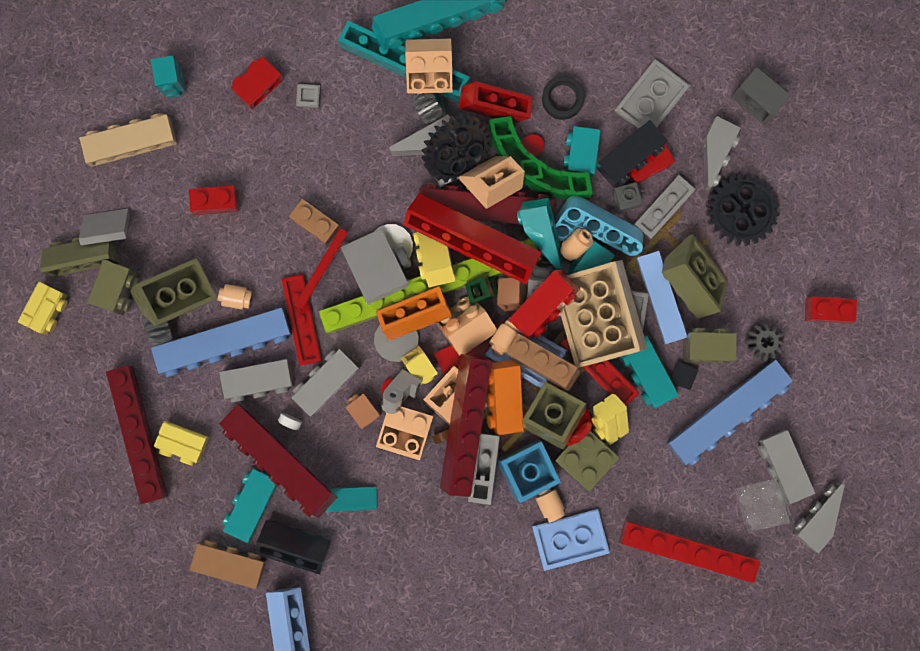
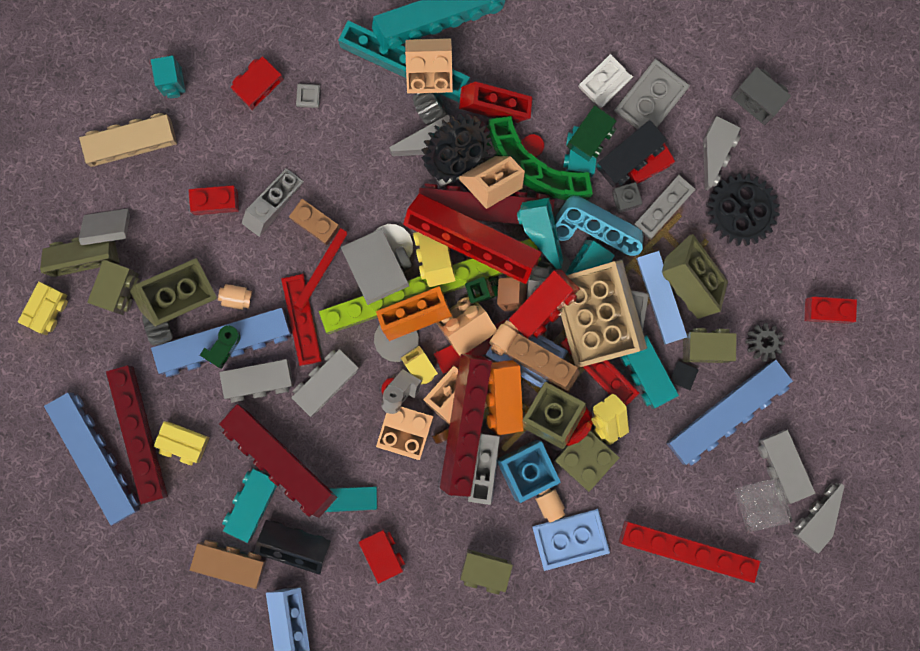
(91, 457): none -> medium blue brick
(224, 346): none -> dark green leg
(271, 202): none -> light grey slope
(289, 421): white tile -> none
(362, 410): nougat brick -> none
(382, 556): none -> red brick
(486, 571): none -> olive brick
(573, 84): black tyre -> none
(576, 244): light nougat brick -> none
(591, 134): none -> dark green brick
(605, 81): none -> white plate

